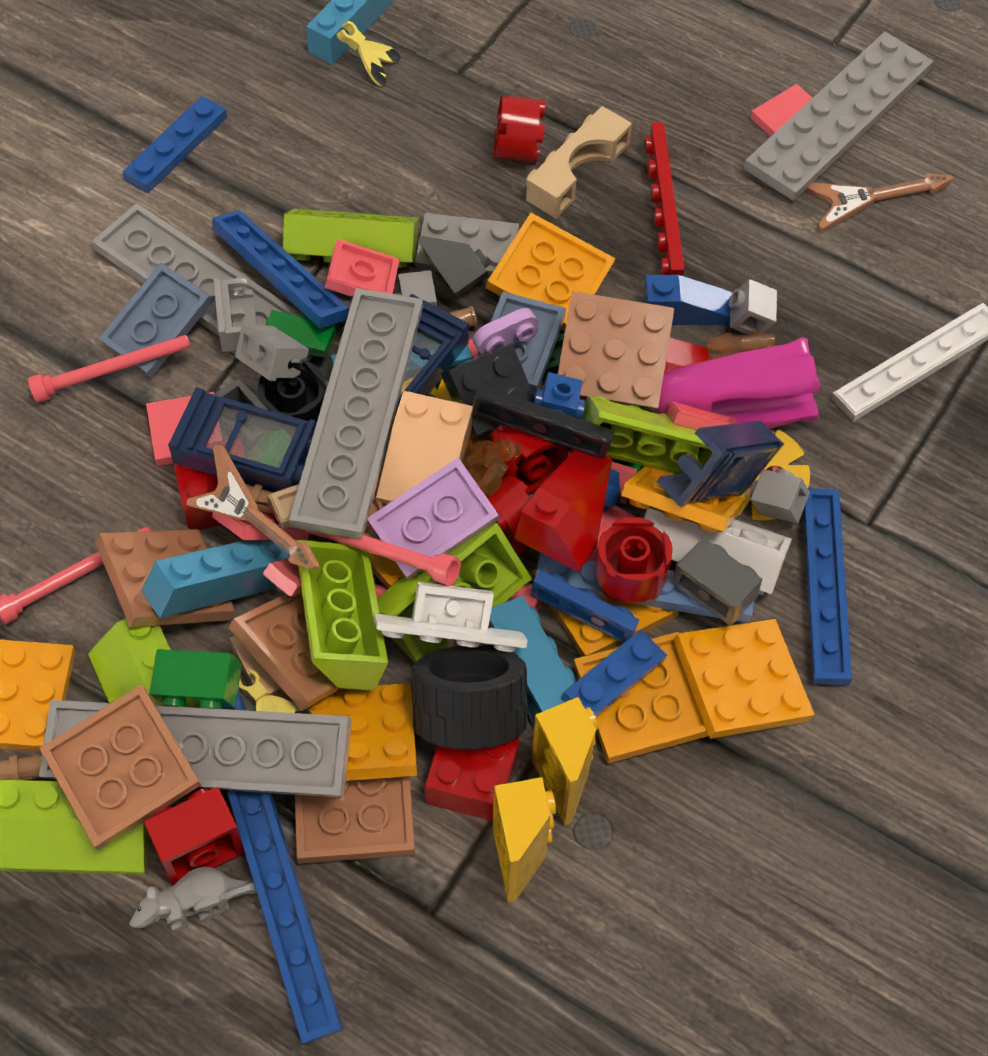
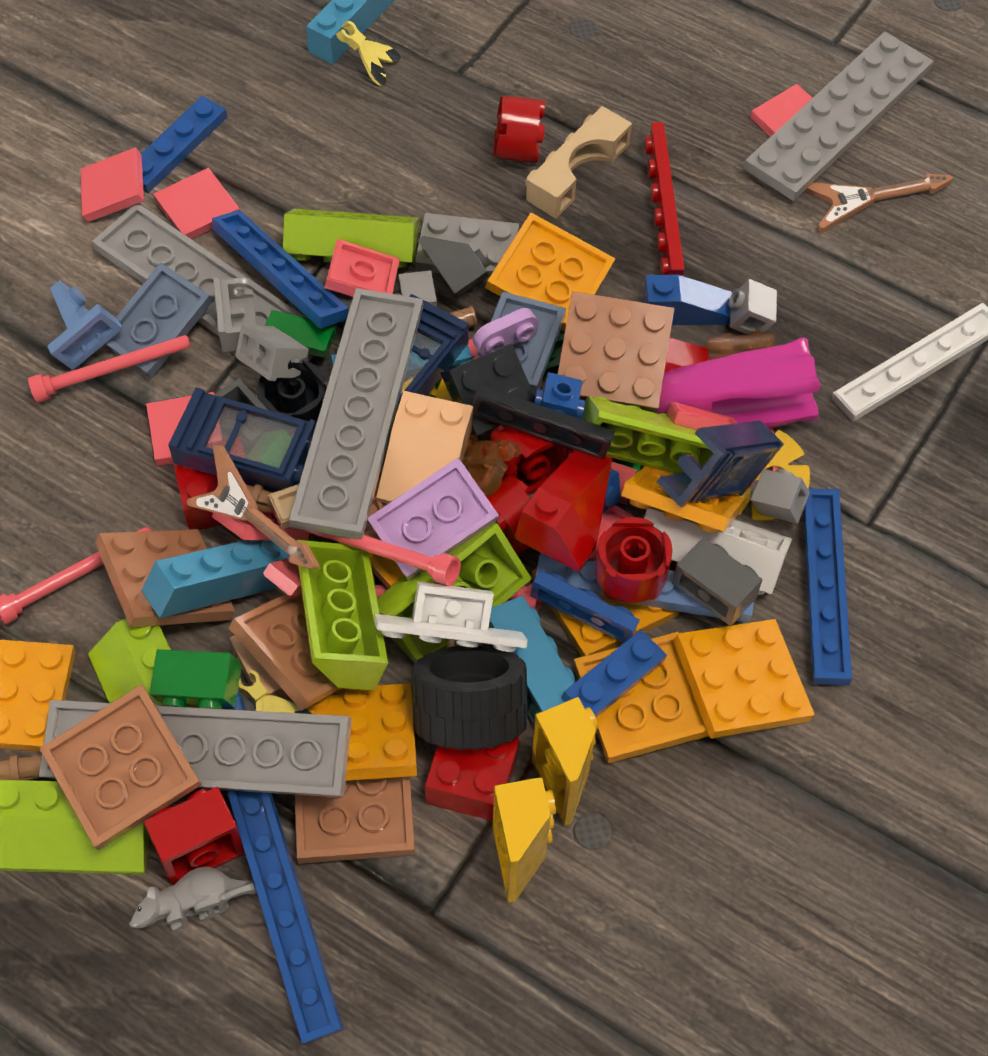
(85, 330): none -> medium blue bracket
(112, 184): none -> coral tile
(194, 203): none -> coral tile

